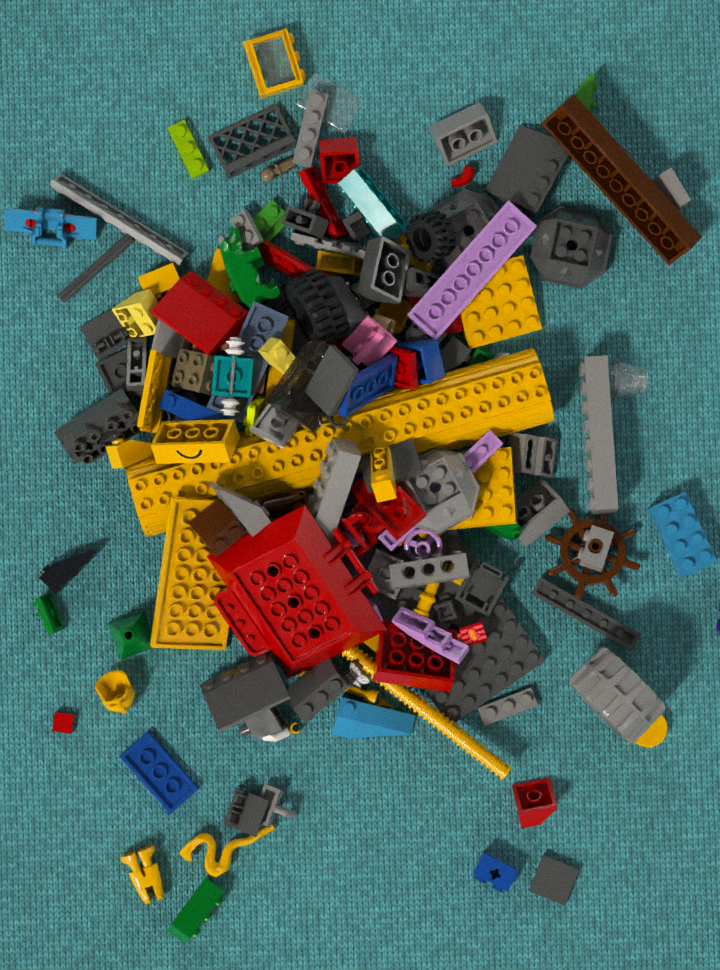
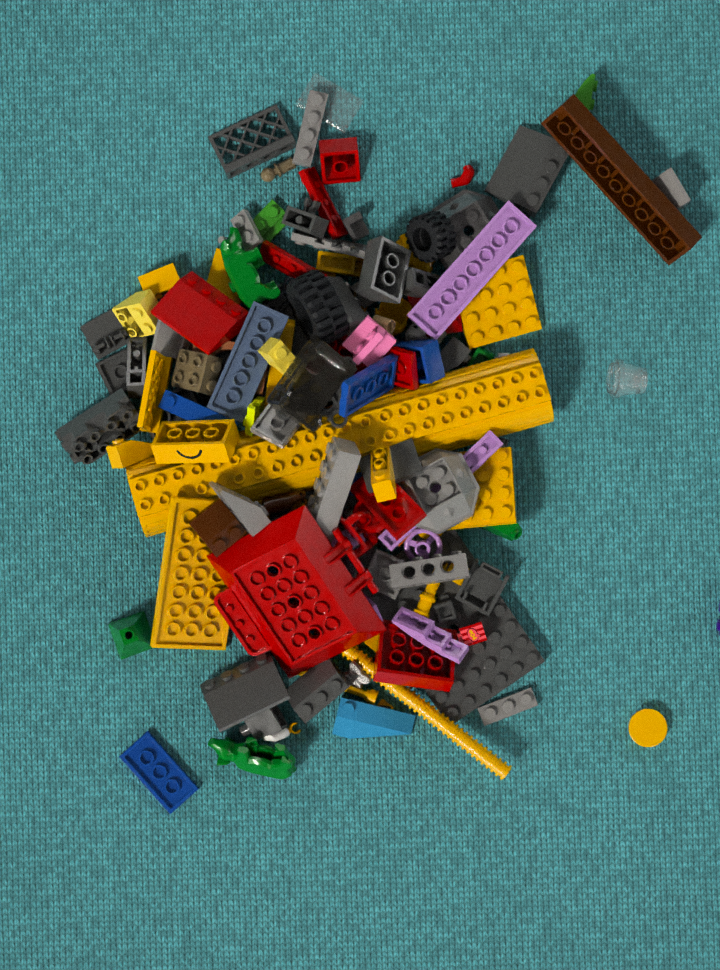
(36, 220): dark azure piece -> none
(49, 613): green plate -> none
(62, 572): black slope -> none
(63, 722): red tile -> none
(96, 267): dark grey axle -> none
(115, 691): yellow helmet -> none
(119, 219): light grey plate -> none
(144, 876): yellow piece -> none
(188, 149): lime plate -> none
(196, 911): green wedge -> none
(215, 869): yellow animal -> none
(232, 376): teal plate -> none
(246, 812): dark grey hinge -> none
(255, 758): none -> green animal
(274, 63): window -> none
(274, 796): light grey plate -> none
(331, 380): dark grey tile -> none
(372, 203): brick -> none
(463, 134): light grey slope -> none
(506, 872): blue brick -> none
(534, 801): red slope -> none
(538, 511): light grey slope -> none
(541, 458): light grey piece -> none
(553, 880): dark grey tile -> none
(562, 265): dark grey piece -> none
(585, 614): dark grey plate -> none
(594, 553): reddish brown brick -> none
(599, 434): light grey brick -> none
(617, 694): light grey wheel -> none
(682, 535): dark azure brick -> none

